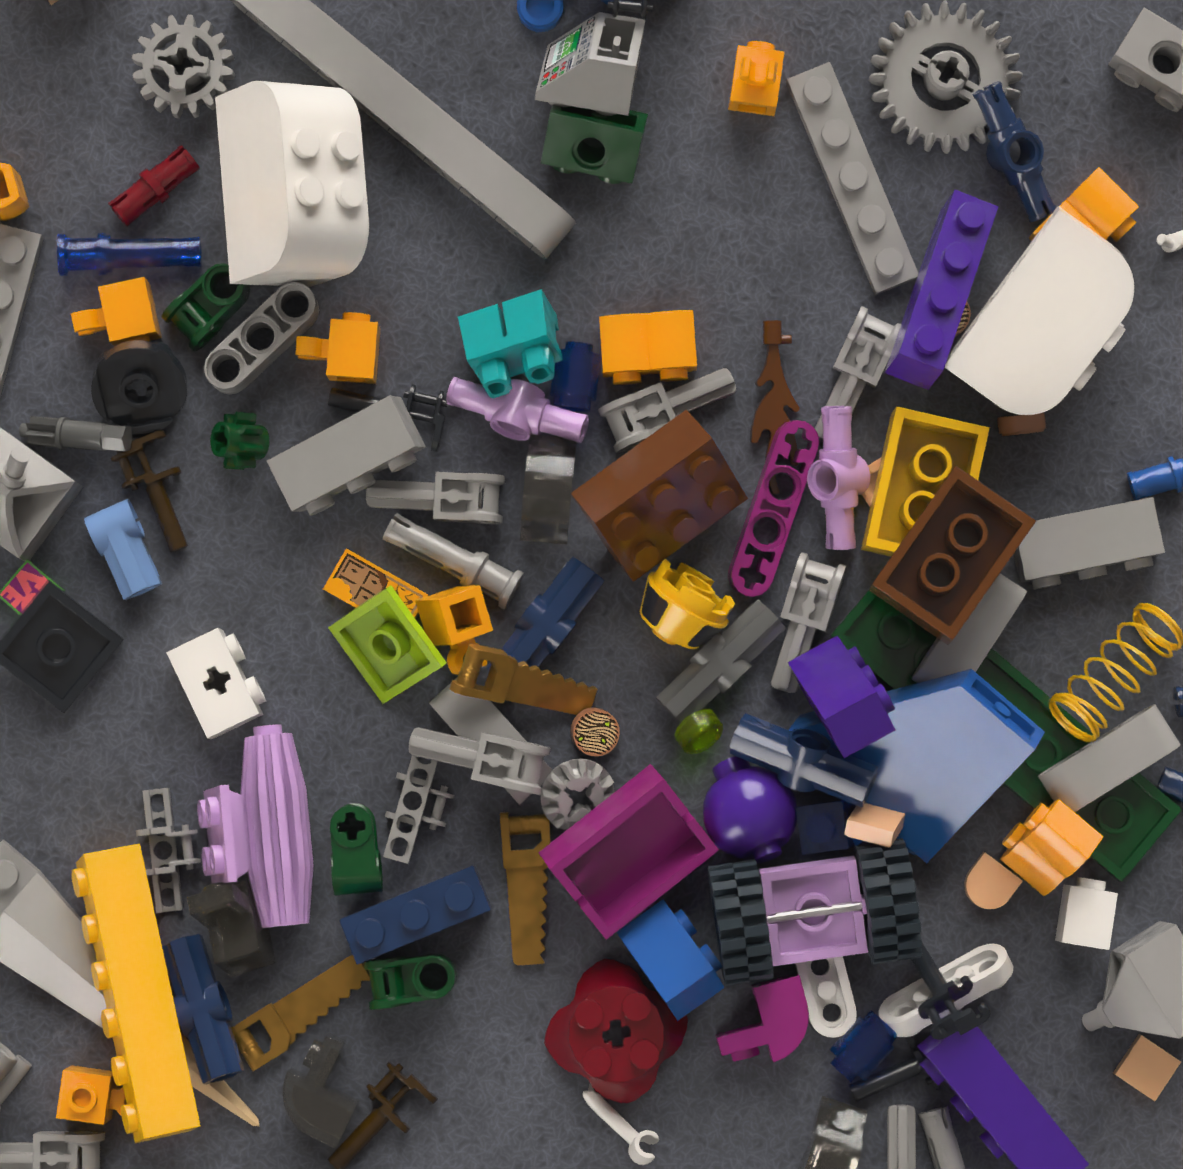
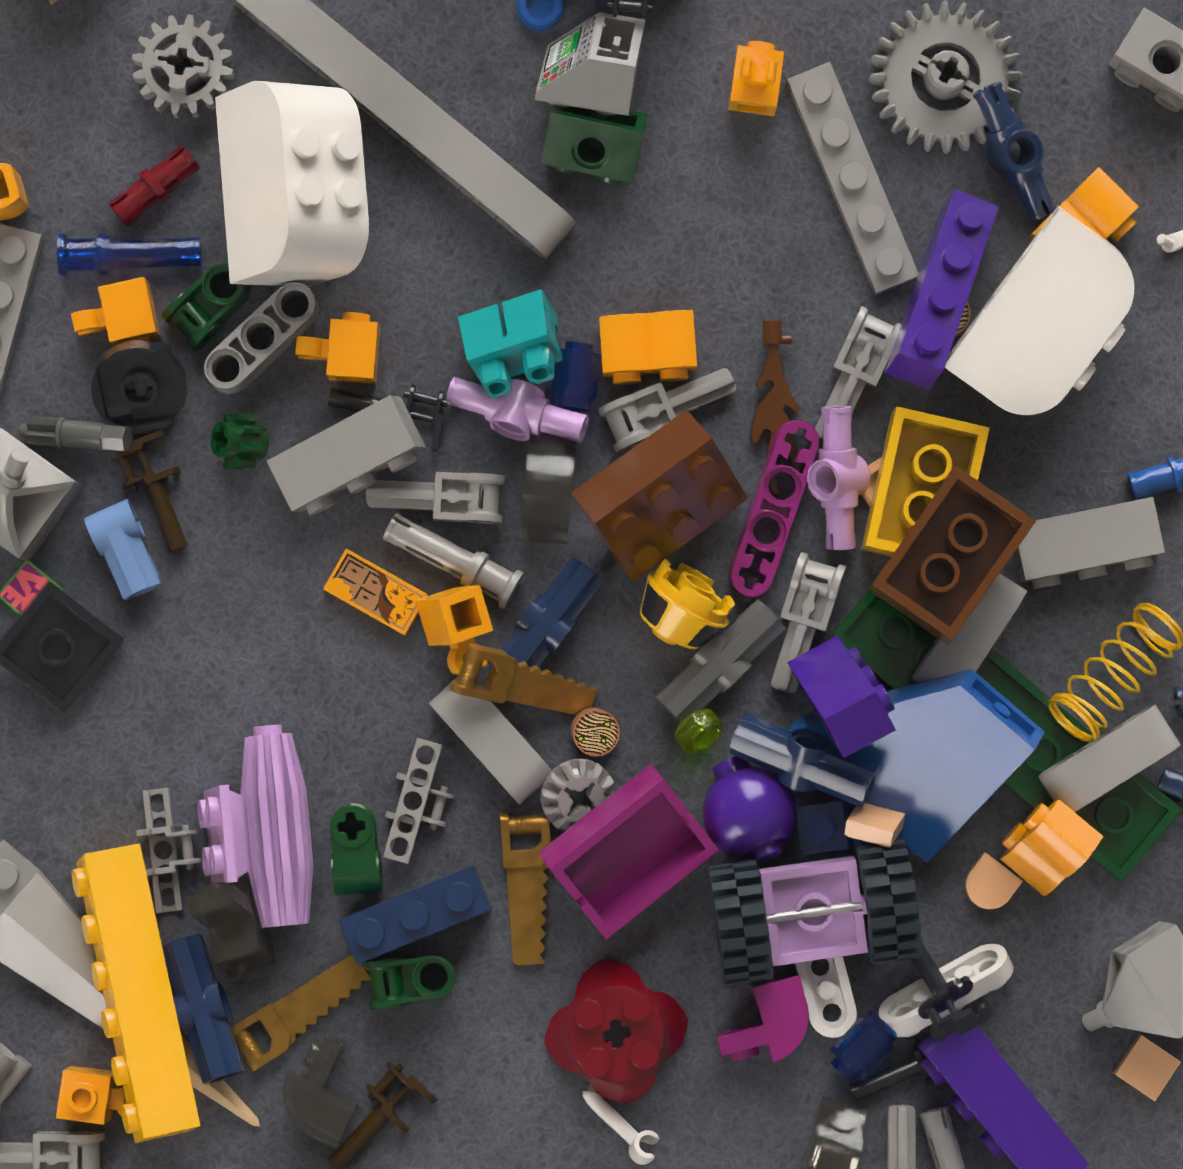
(194, 668): white brick -> none
(387, 644): lime slope -> none
(493, 758): light grey connector -> none
(671, 959): blue brick -> none
(1021, 424): nougat tile -> none
(1086, 914): white brick -> none

